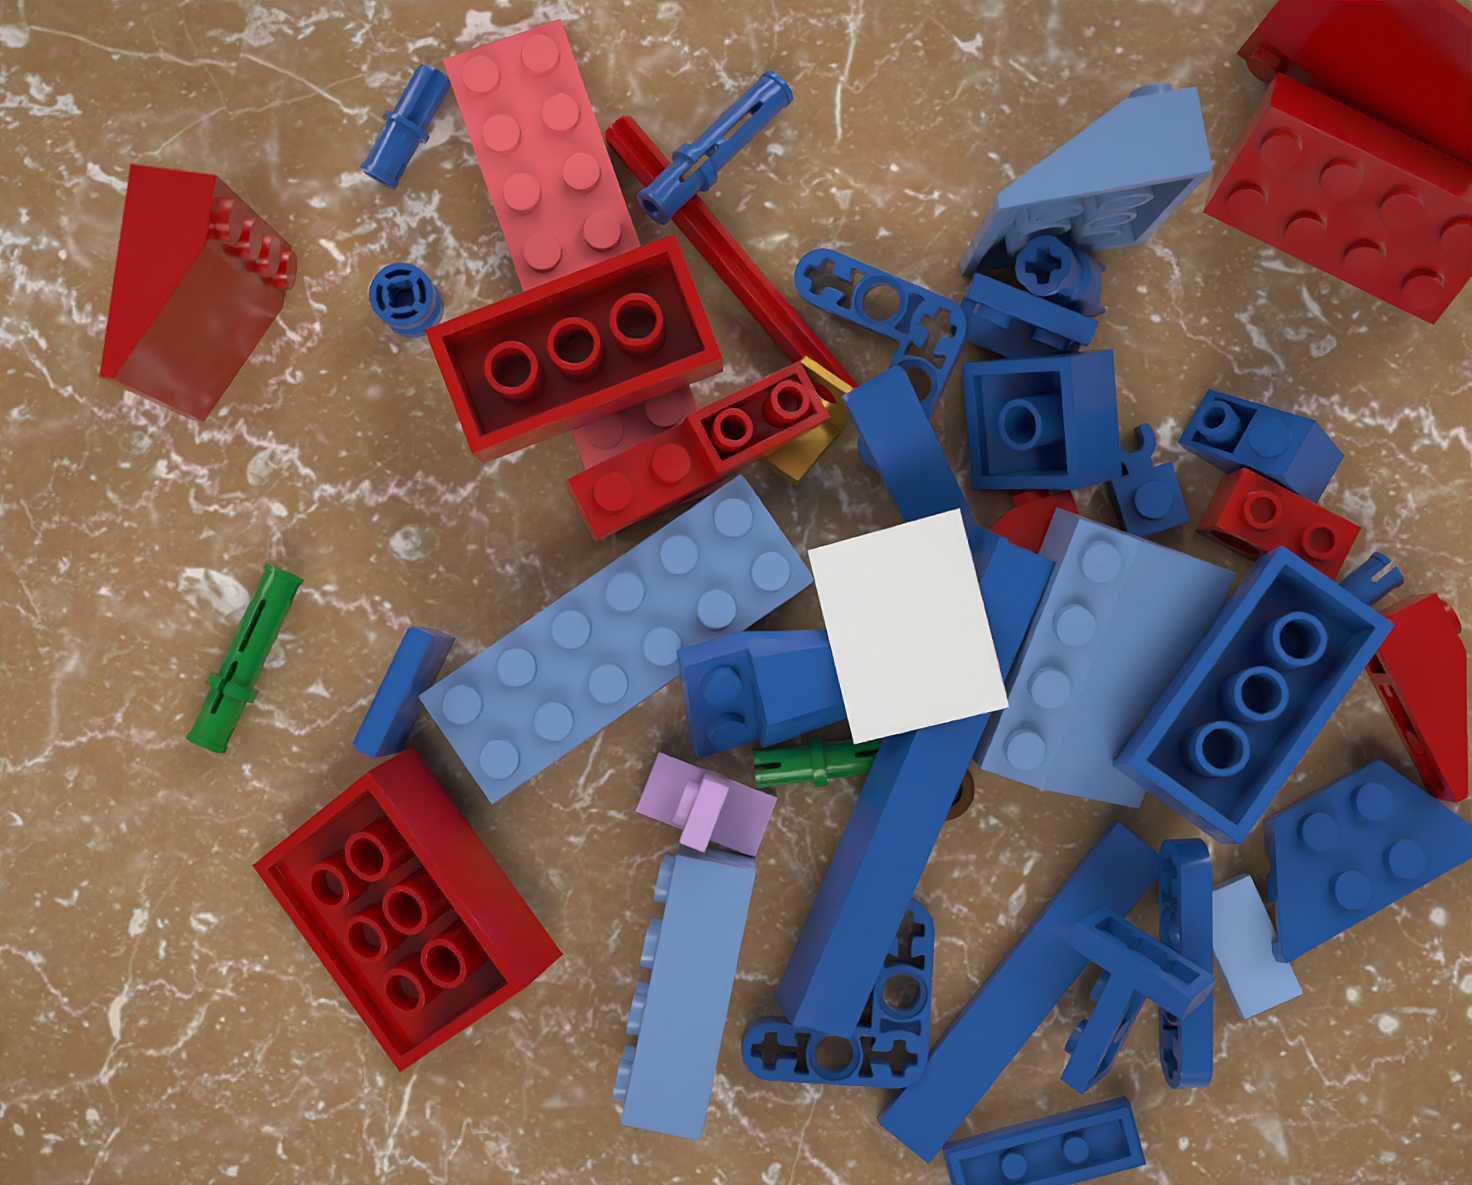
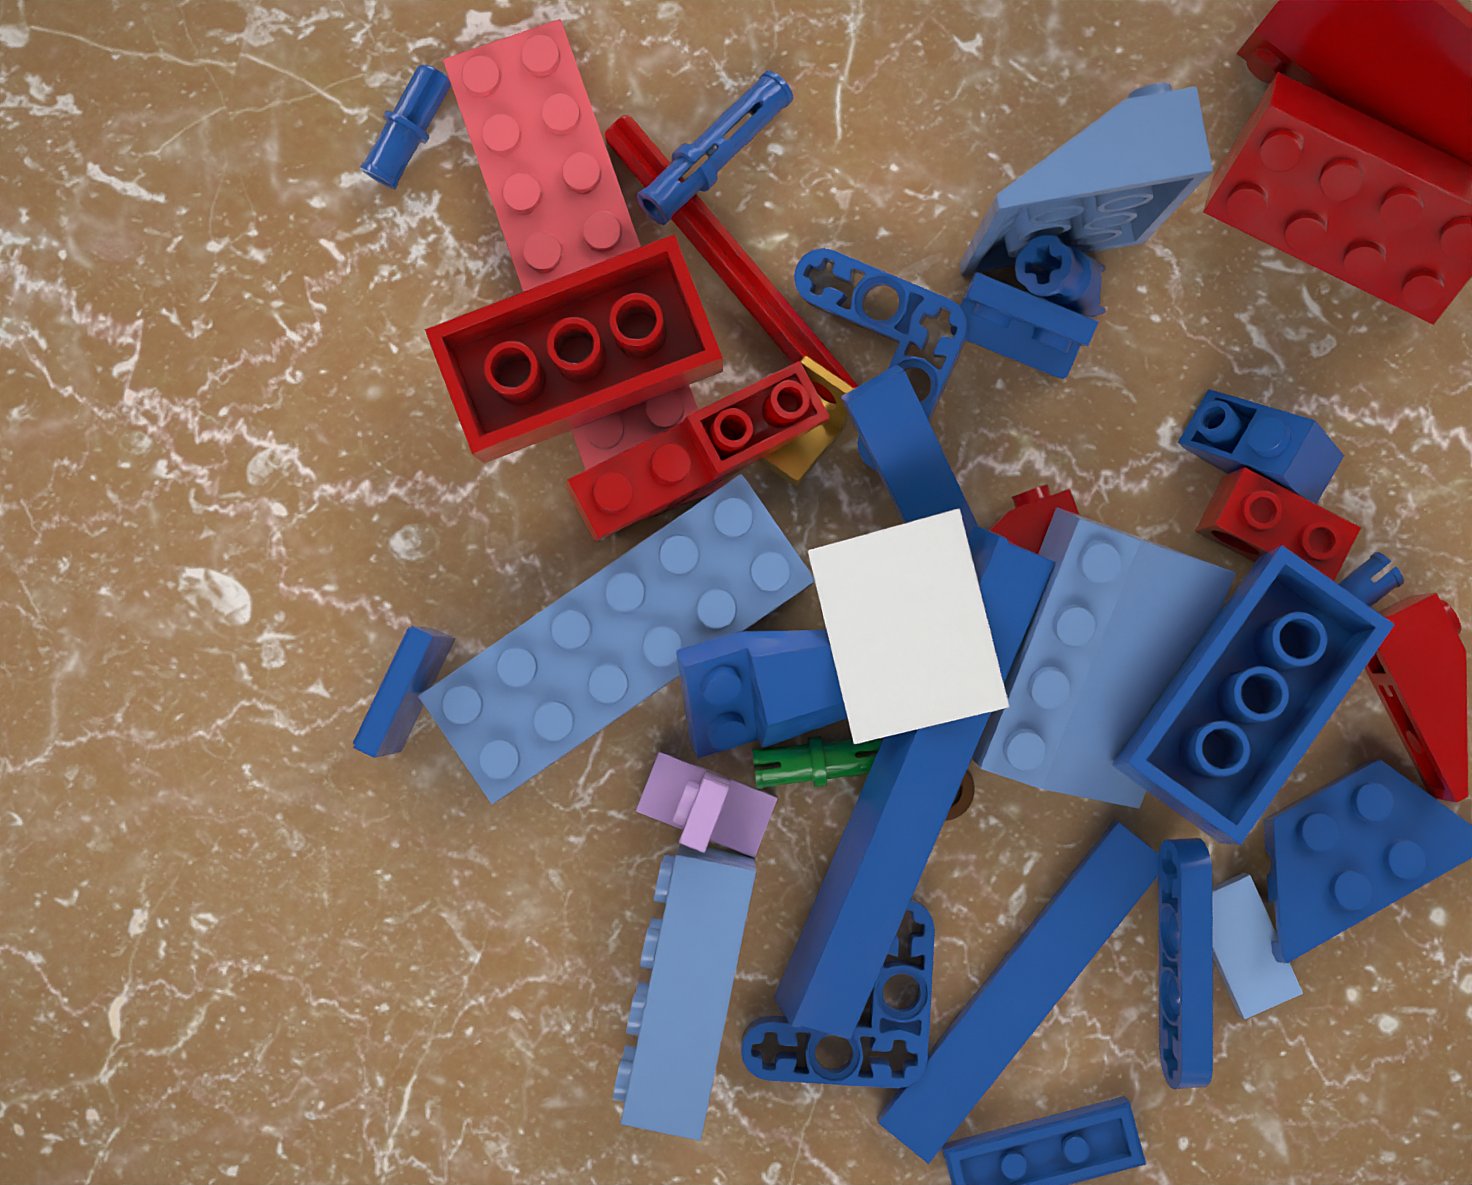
(190, 289): red slope -> none
(244, 660): green pin -> none
(407, 909): red slope -> none
(415, 308): blue wheel -> none
(1043, 421): blue slope -> none
(1134, 970): blue bracket -> none
(1146, 495): blue plate -> none

